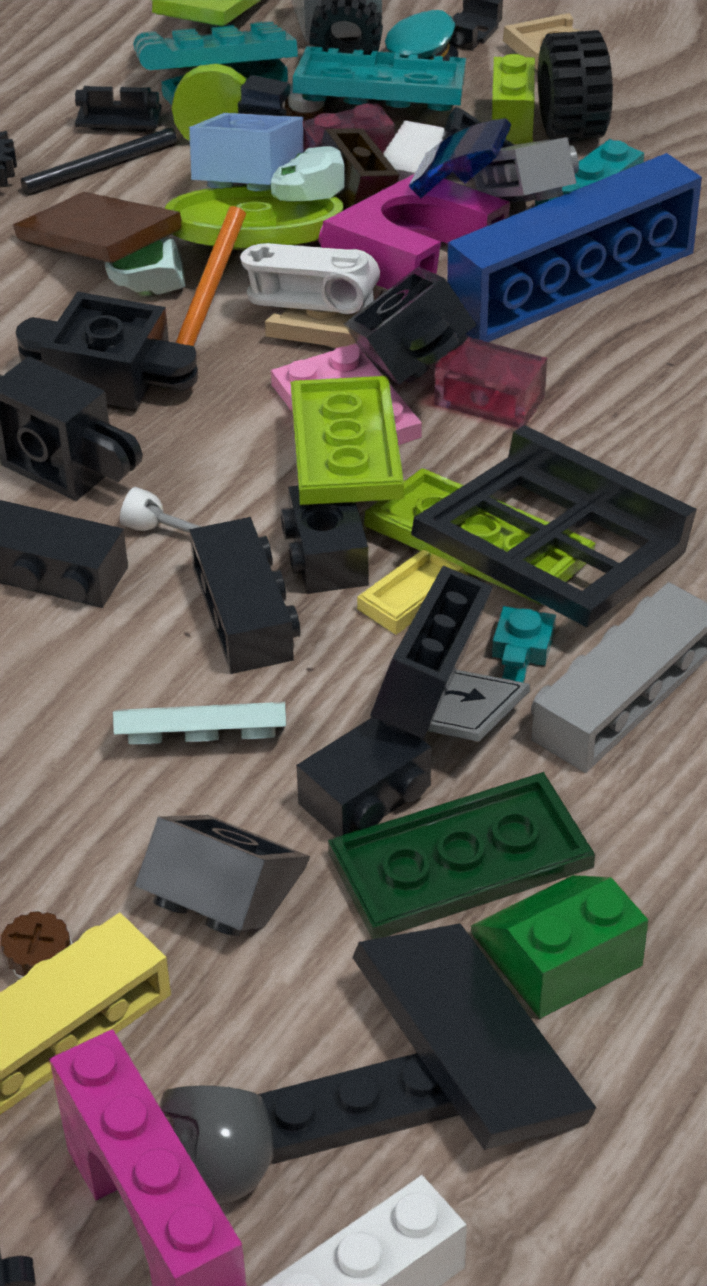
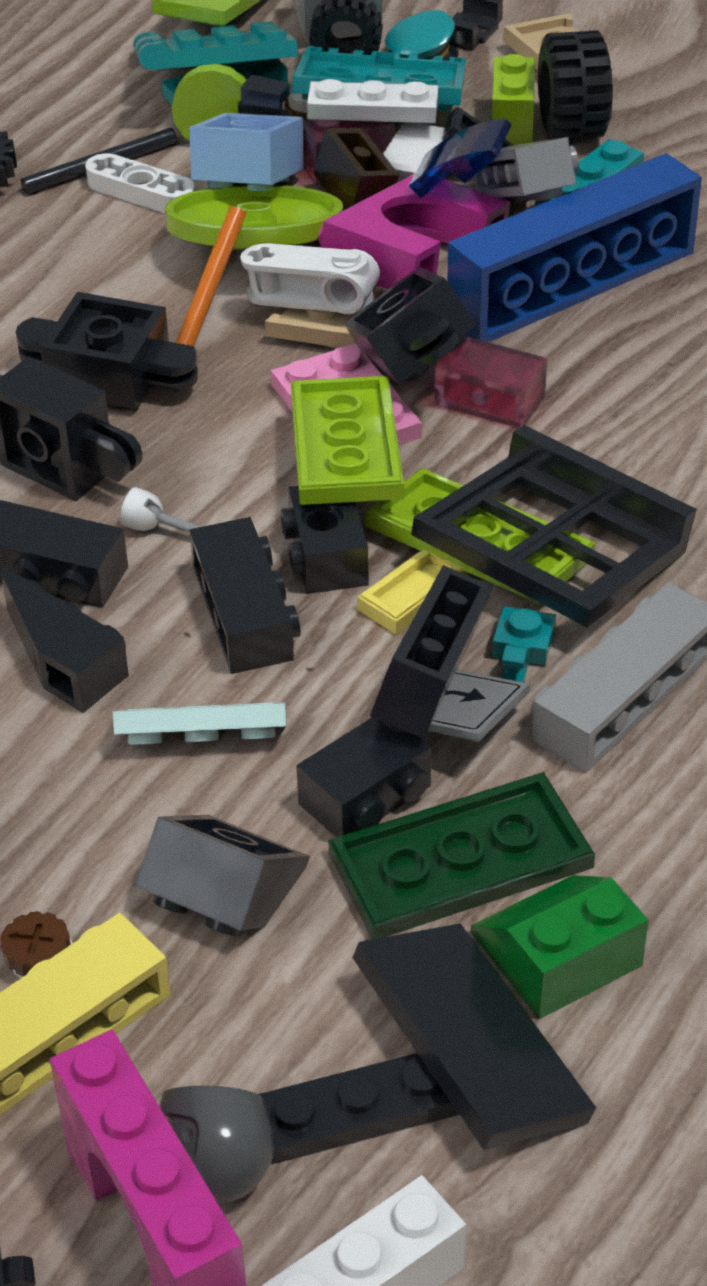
(67, 648): none -> black slope
(98, 226): reddish brown tile -> none
(135, 181): none -> white beam
(136, 110): black hinge -> none
(150, 268): light aqua rock -> none
(310, 176): light aqua rock -> none
(372, 101): none -> white plate

